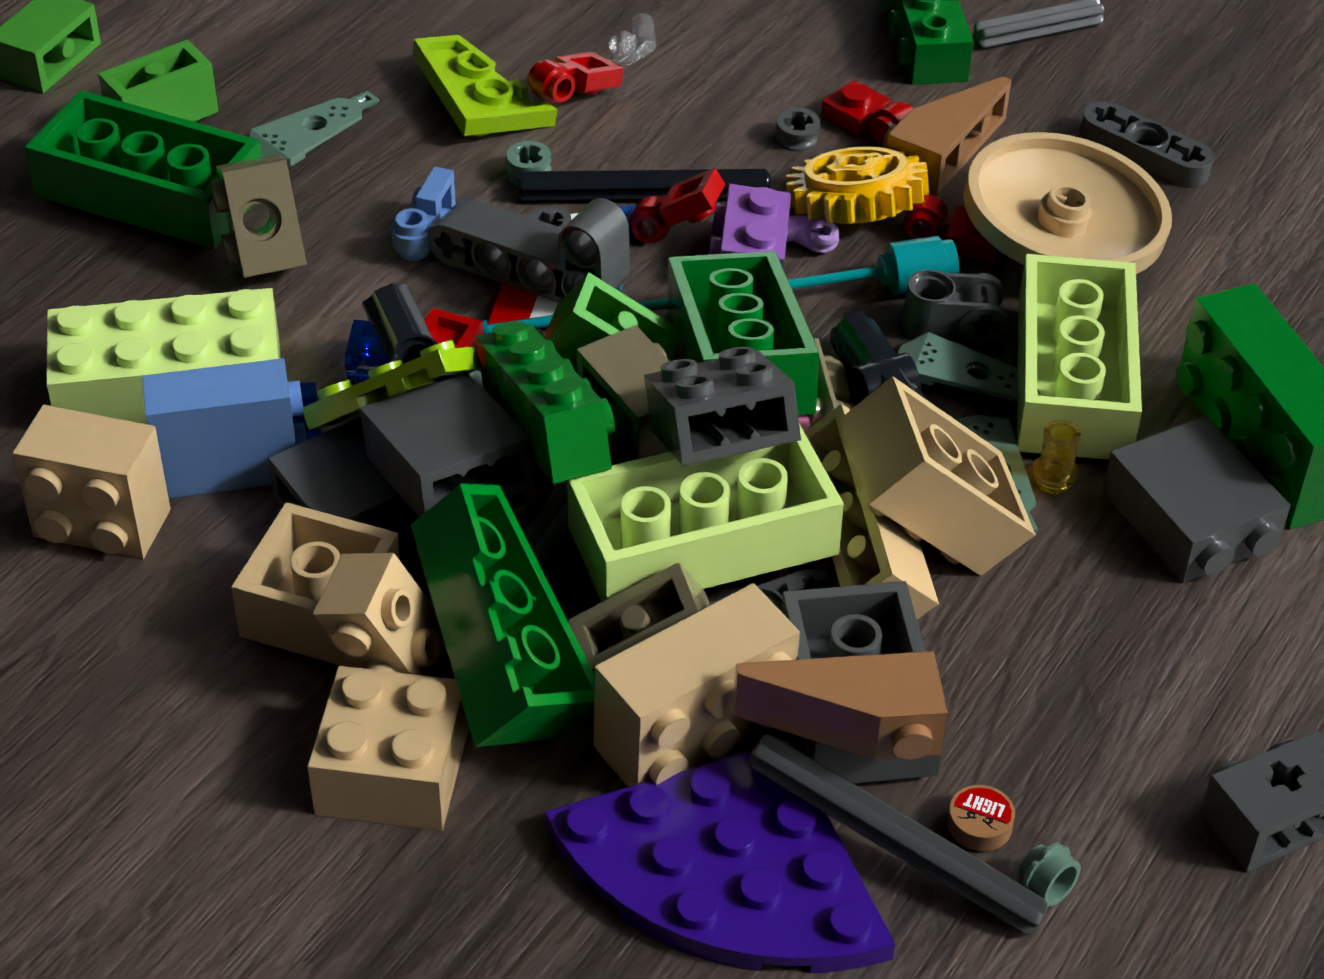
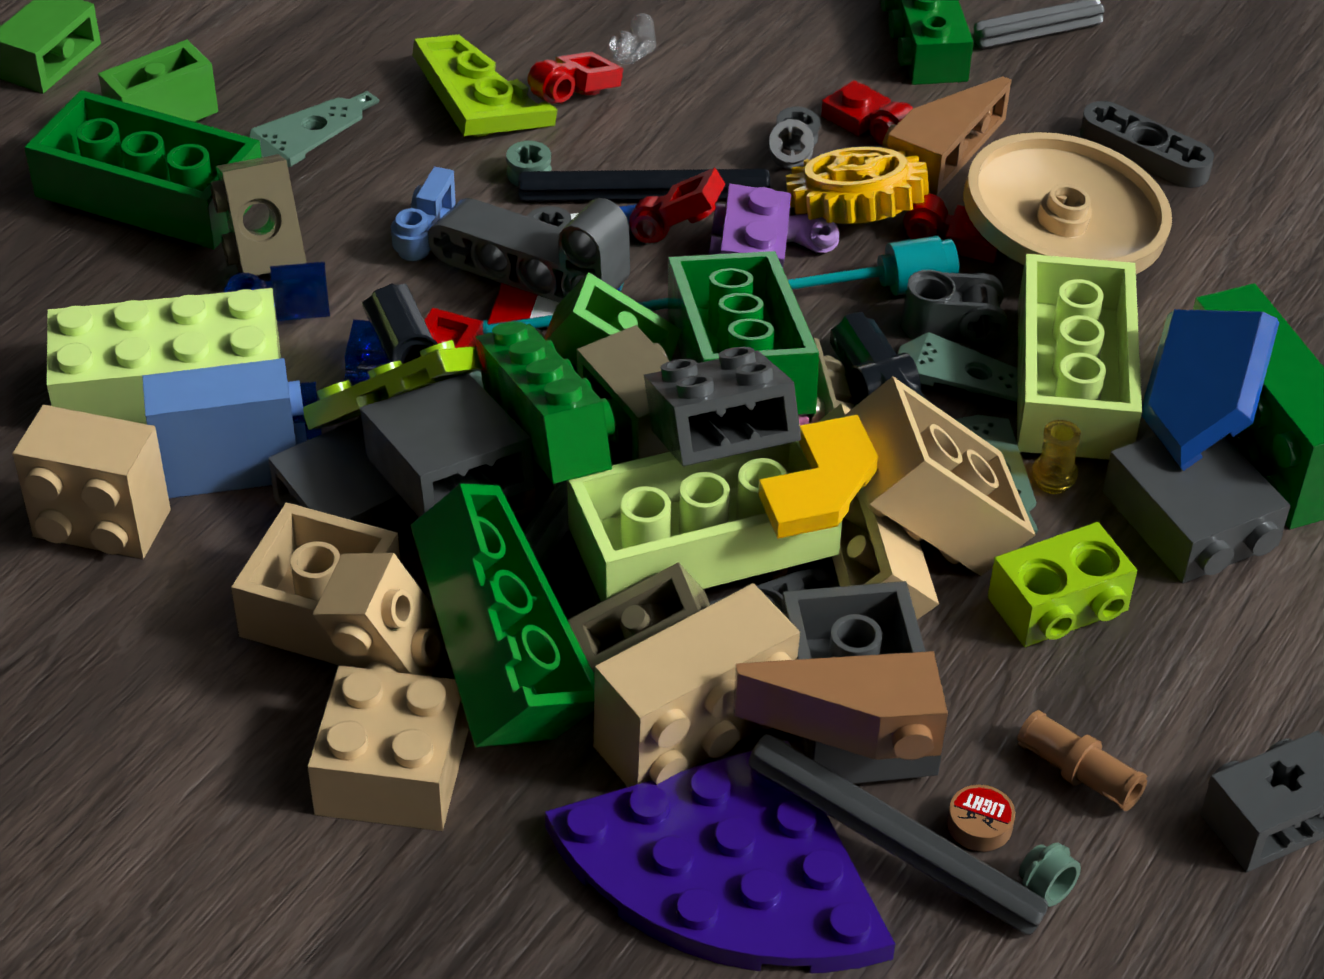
(298, 289): none -> clear blue plate
(776, 145): none -> light grey bush
(820, 497): none -> yellow tile
(1061, 584): none -> lime brick
(1082, 760): none -> medium nougat pin
(1207, 378): none -> blue tile

